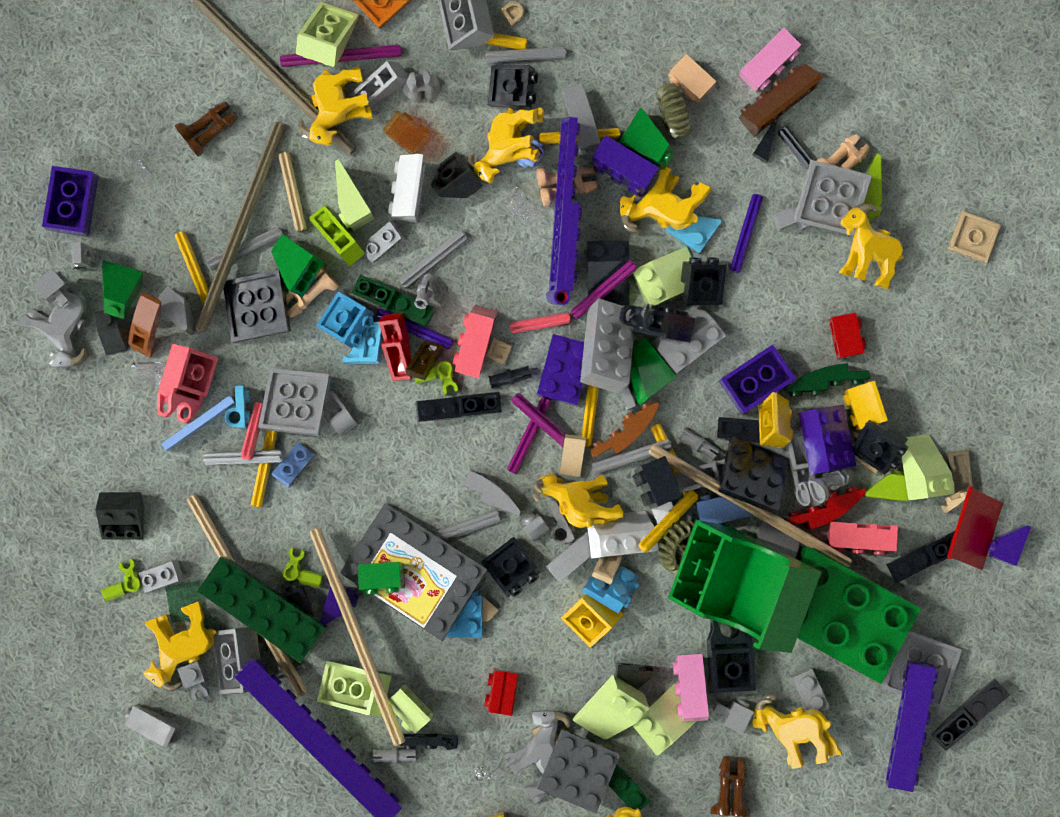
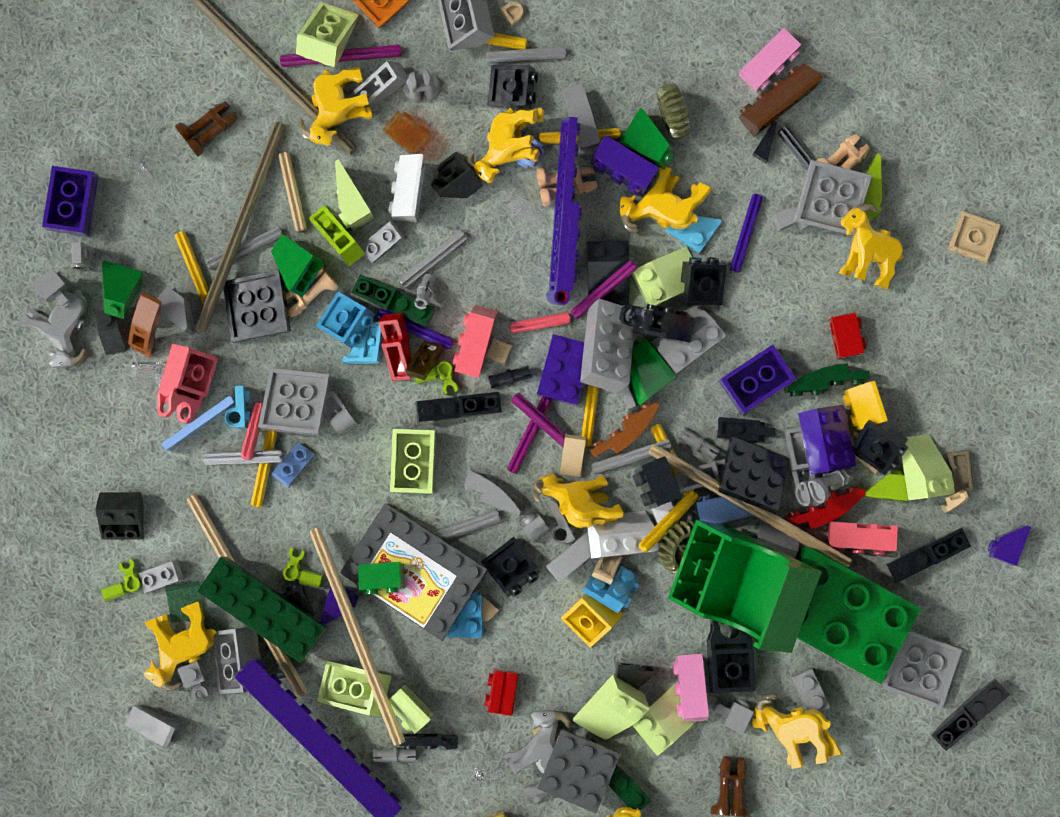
(413, 461): none -> yellowish green brick
(691, 79): light nougat brick -> none
(775, 421): yellow slope -> none
(910, 726): dark purple brick -> none
(975, 529): red piece -> none

